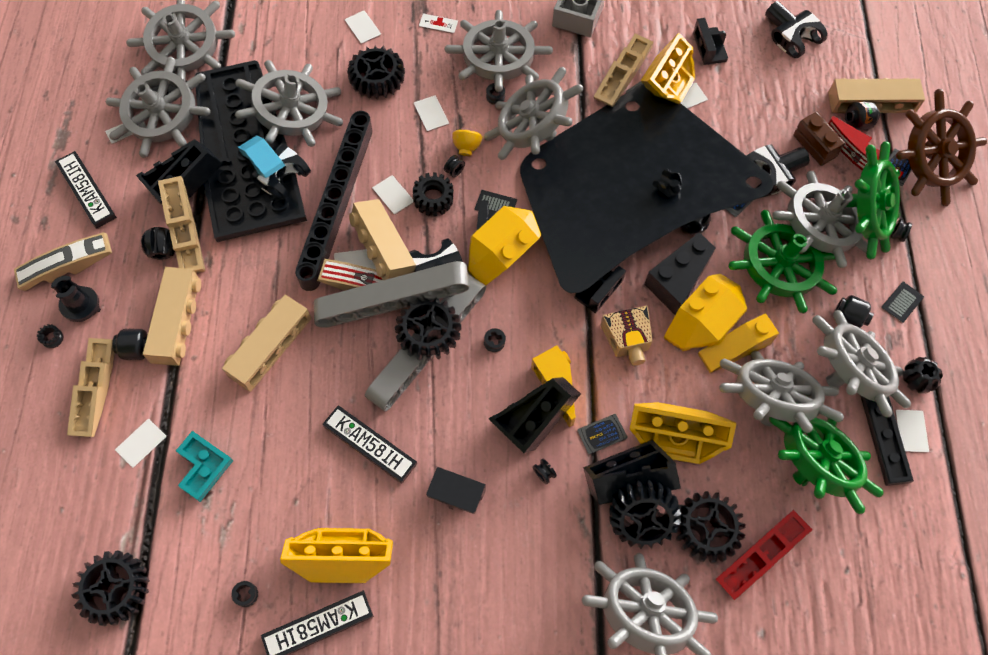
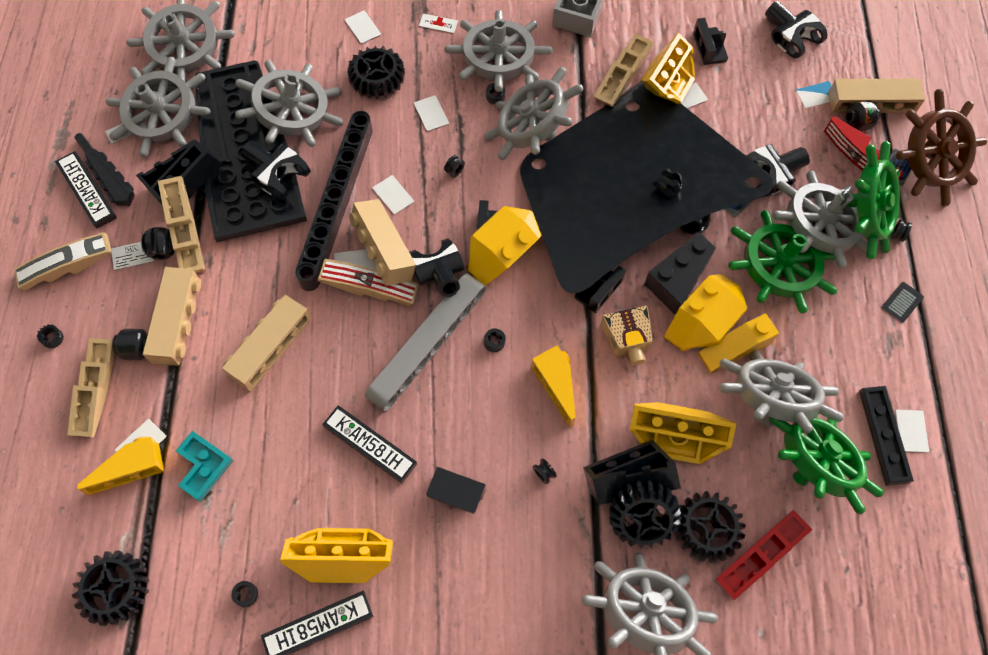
(76, 301): black piece -> none
(110, 180): none -> black sword
(128, 464): none -> yellow slope
(129, 256): none -> white sticker
(261, 156): medium azure slope -> none
(391, 294): light grey beam -> none
(411, 320): black gear -> none
(433, 183): black tyre -> none
(466, 141): yellow brick -> none
(495, 200): black sticker -> none
(535, 415): black wedge -> none
(602, 433): sticker -> none
(814, 94): none -> sticker
(818, 138): reddish brown brick -> none
(855, 310): black head -> none
(860, 363): light grey piece -> none
(922, 375): black piece -> none

